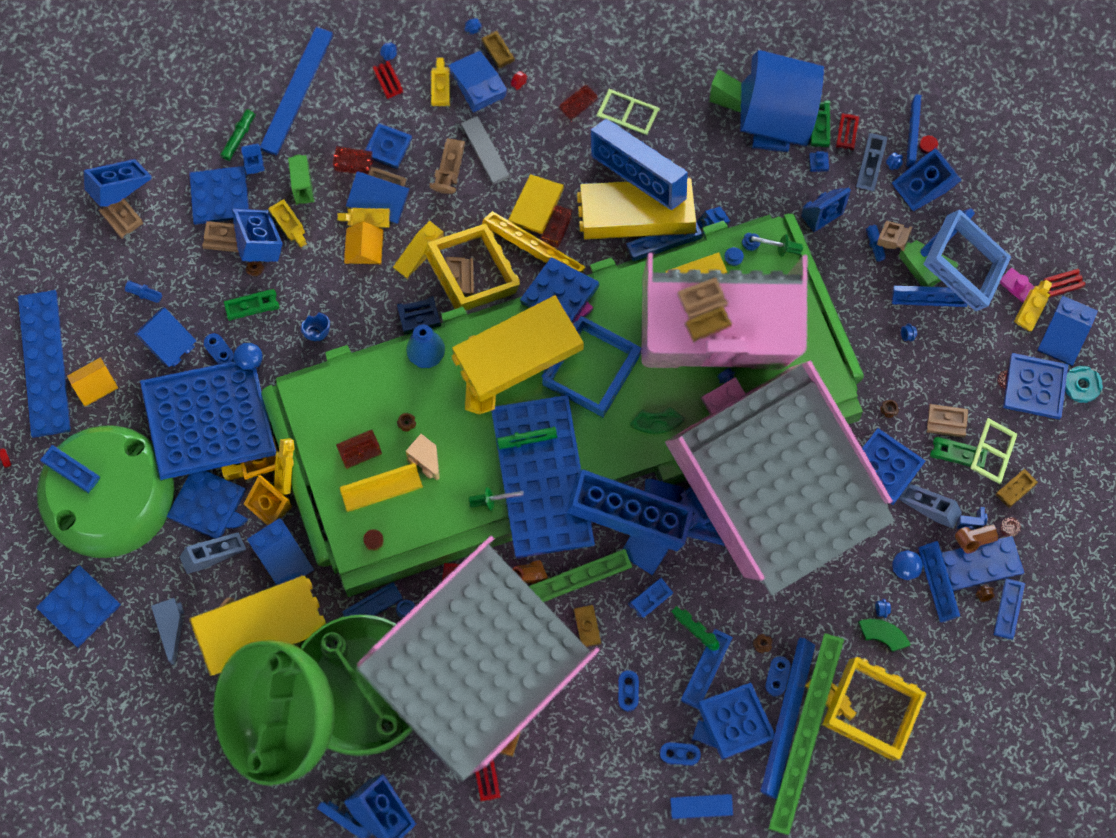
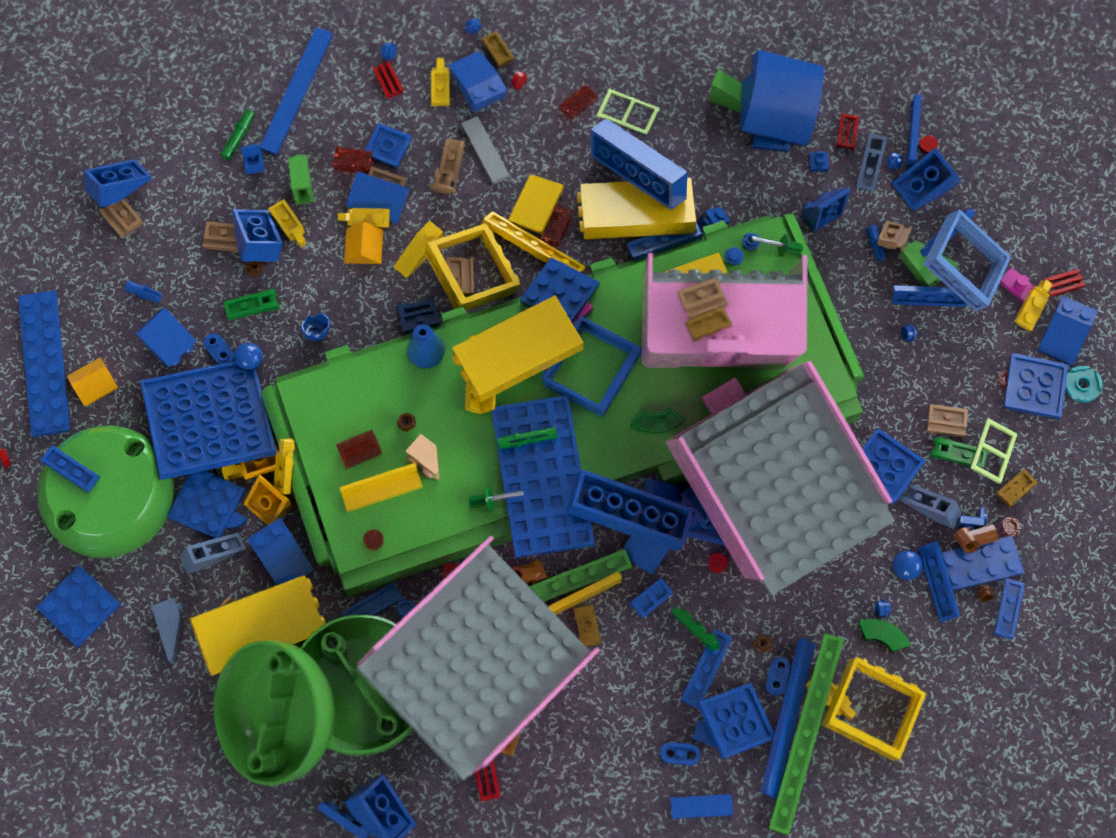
(218, 193): blue plate -> none
(585, 593): none -> yellow tile
(628, 691): blue plate -> none
(717, 562): none -> red tile
(726, 375): blue plate -> none
(821, 132): green plate -> none
(889, 404): reddish brown plate -> none

